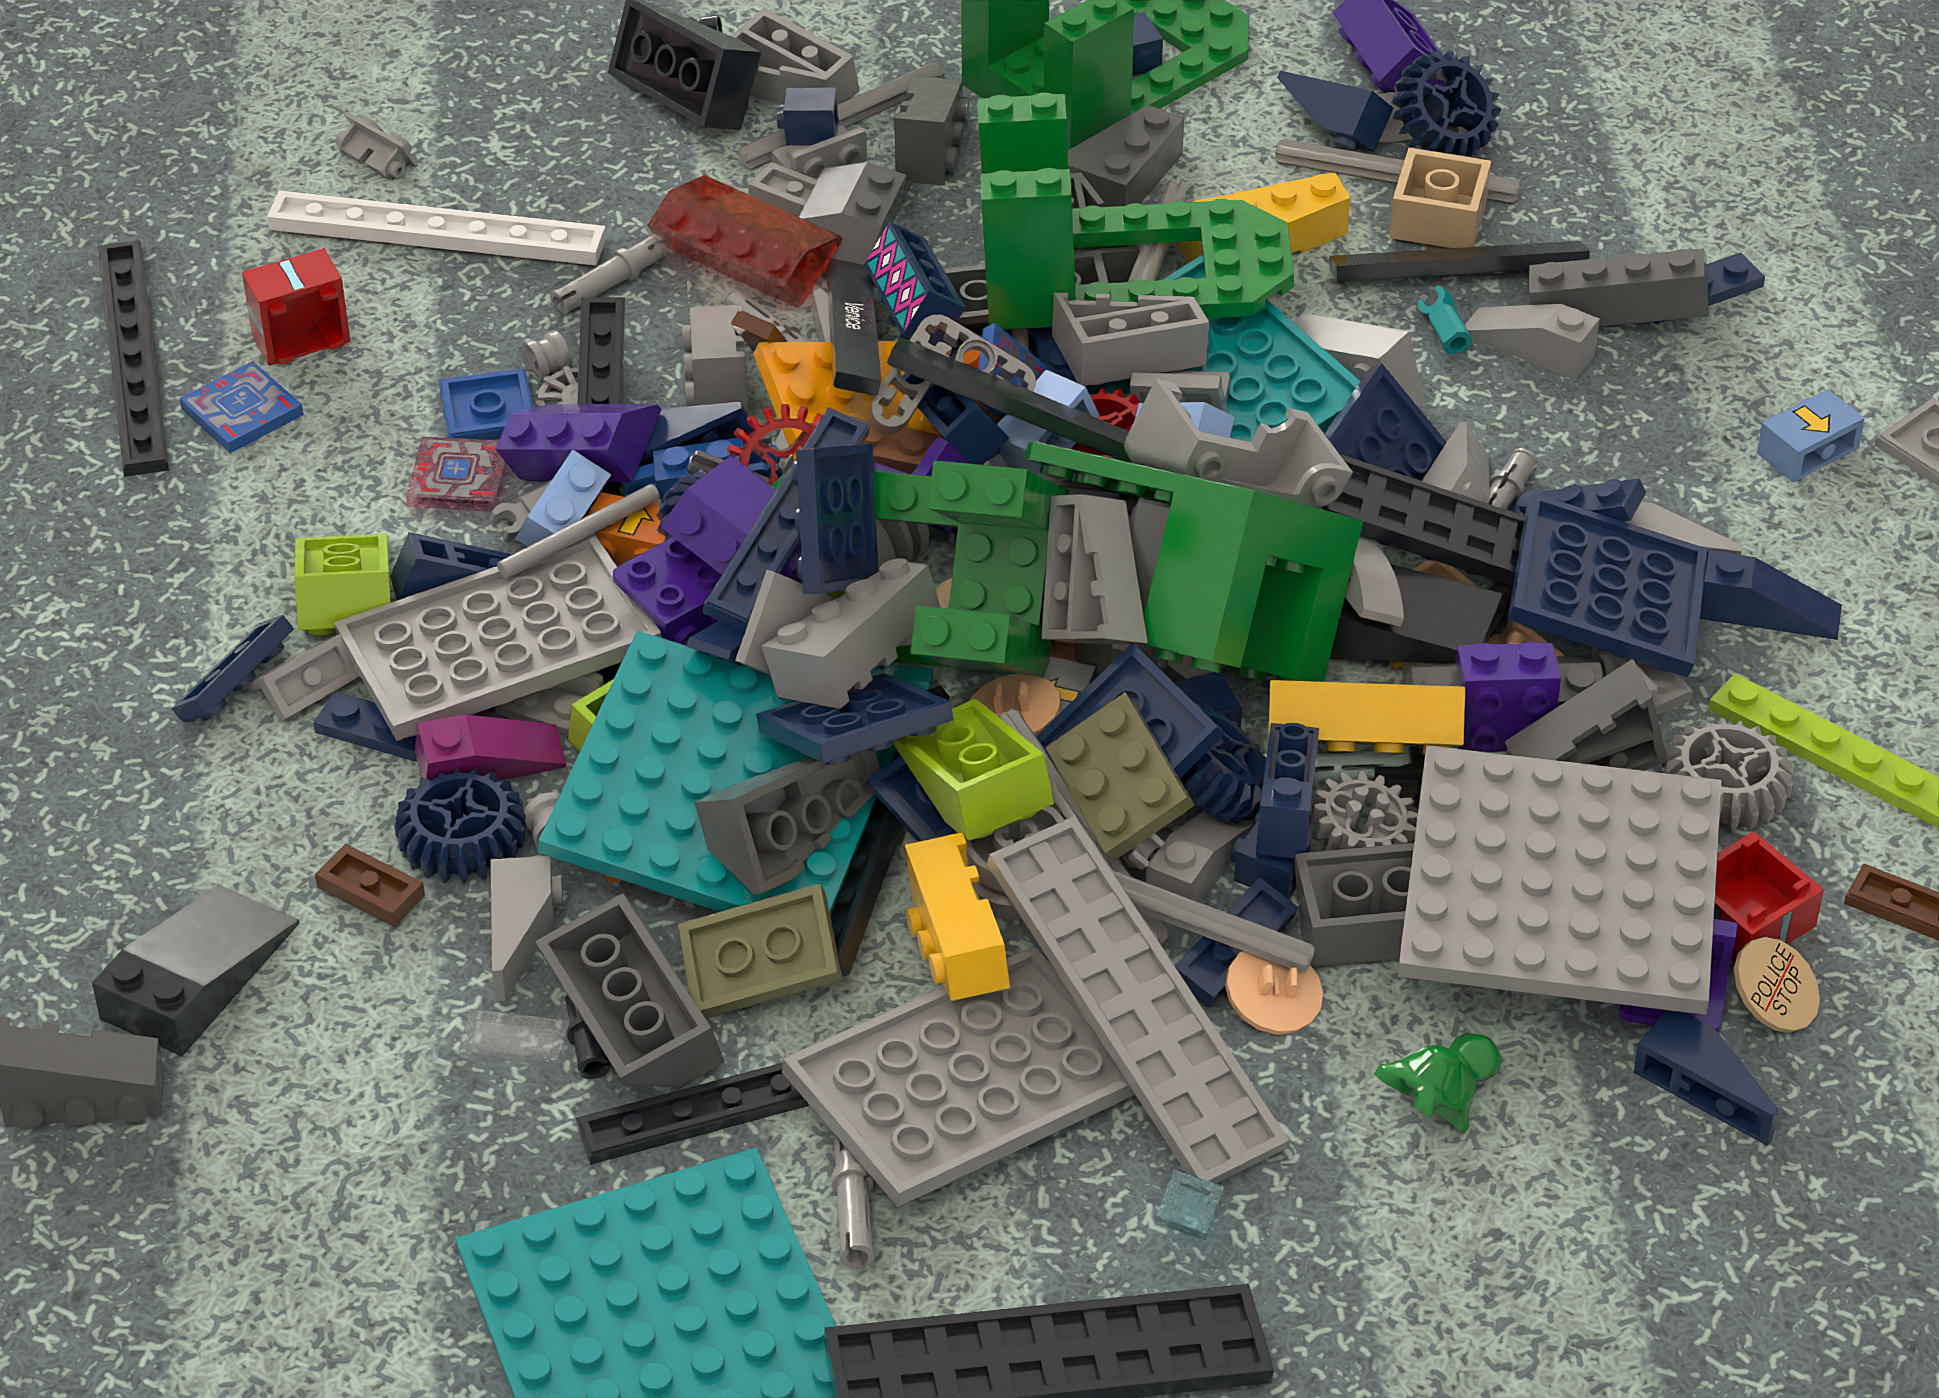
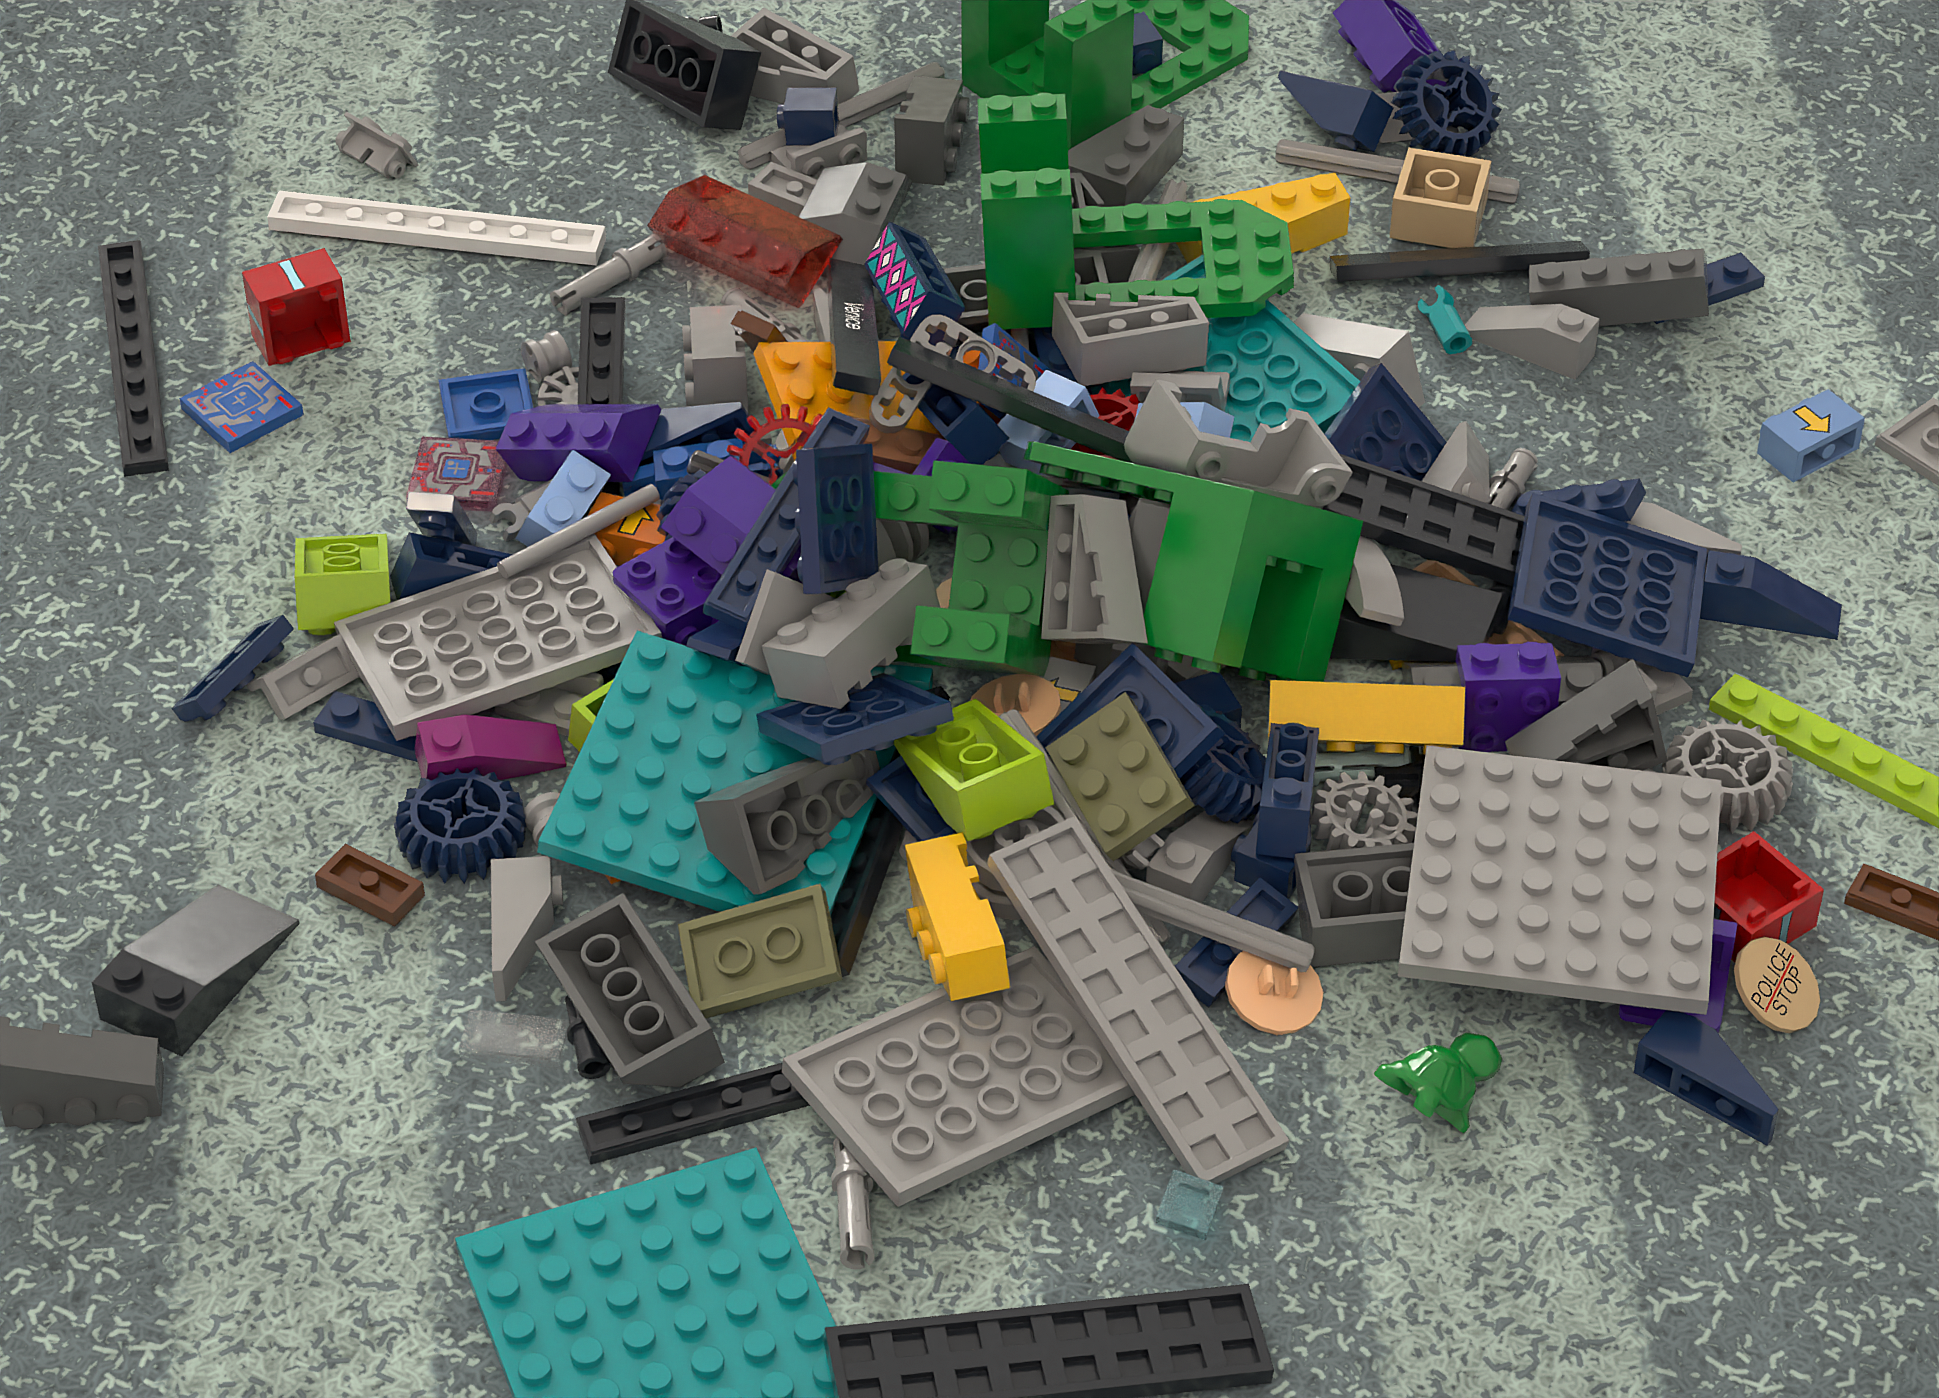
(441, 517): none -> dark blue plate

